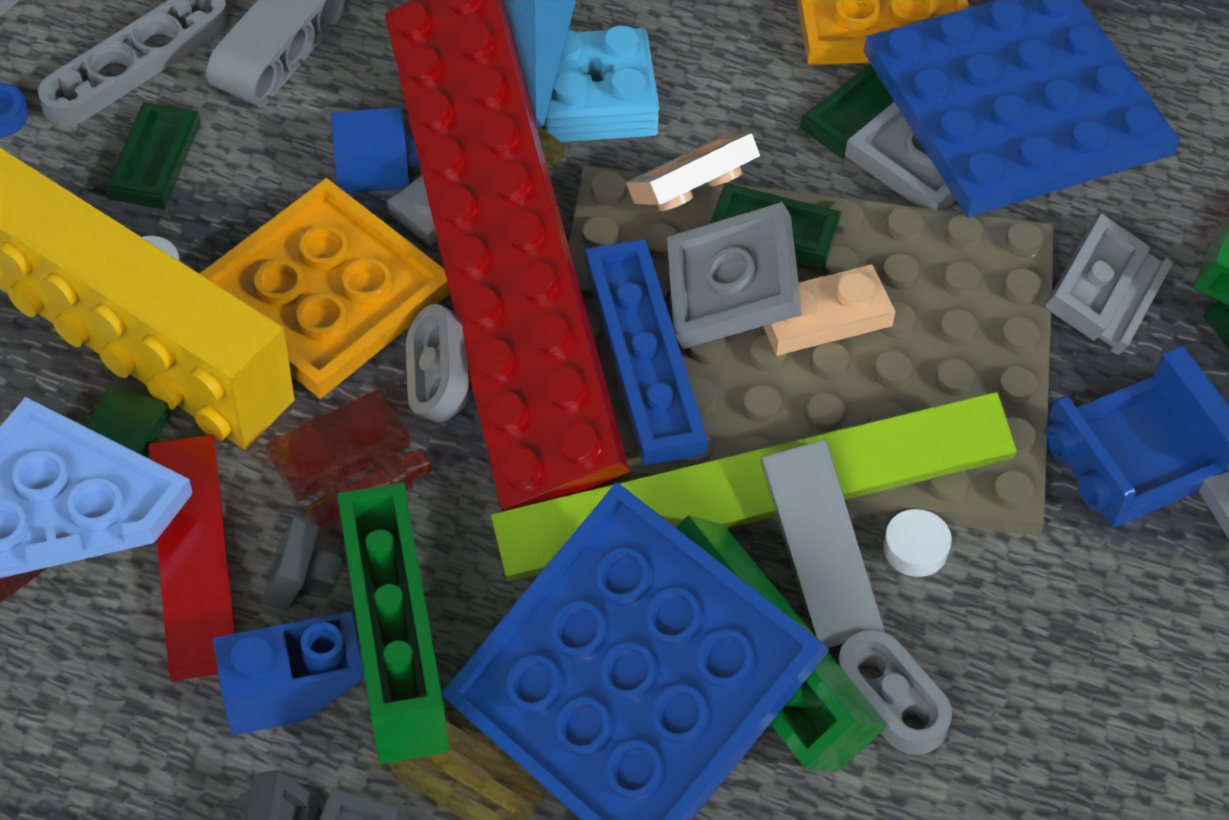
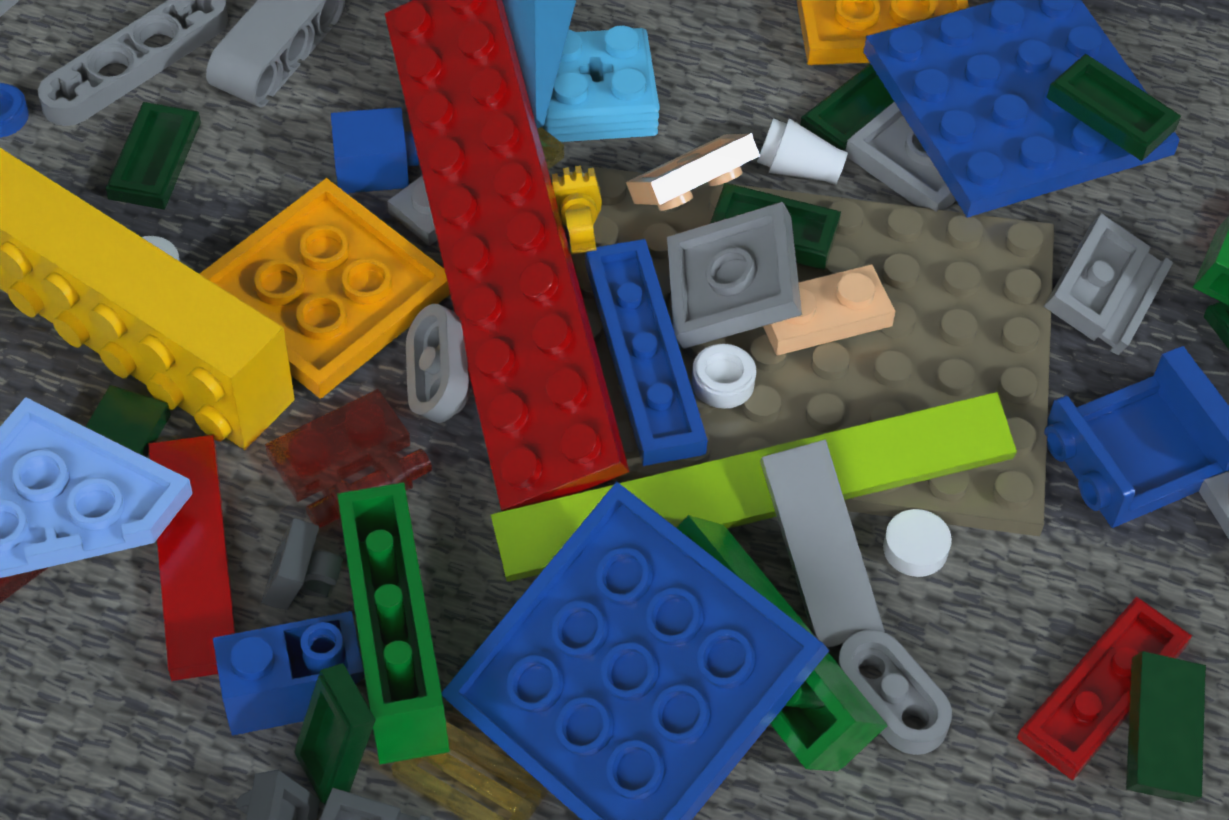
(334, 732): none -> dark green tile
(579, 205): none -> yellow piece
(723, 376): none -> white tile
(800, 153): none -> white cone
(1097, 691): none -> red tile
(1113, 107): none -> dark green tile
(1166, 727): none -> dark green tile

